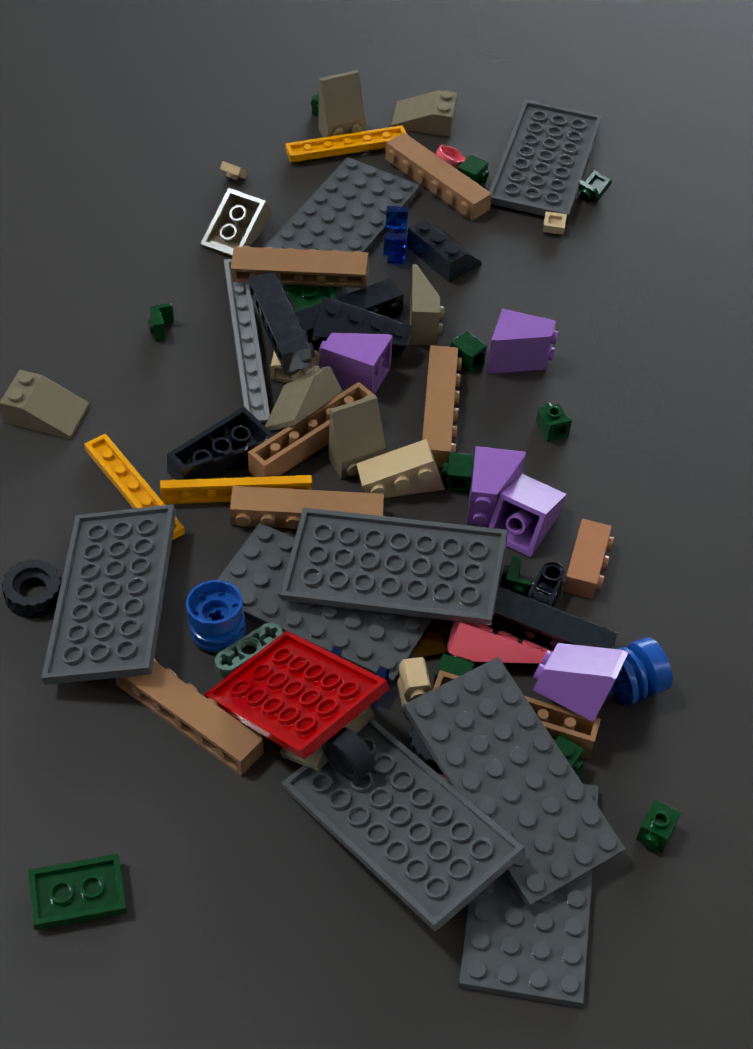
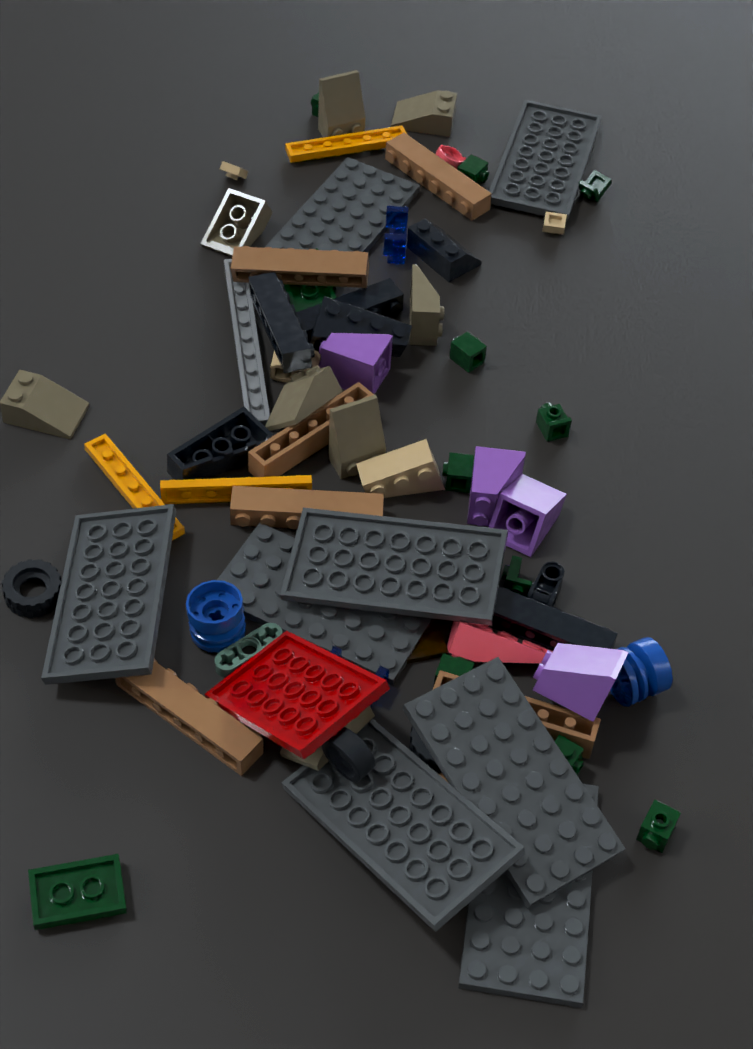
(159, 316): dark green bracket -> none
(413, 680): tan brick -> none
(440, 402): medium nougat brick -> none
(521, 343): medium lavender slope -> none
(588, 559): nougat brick -> none

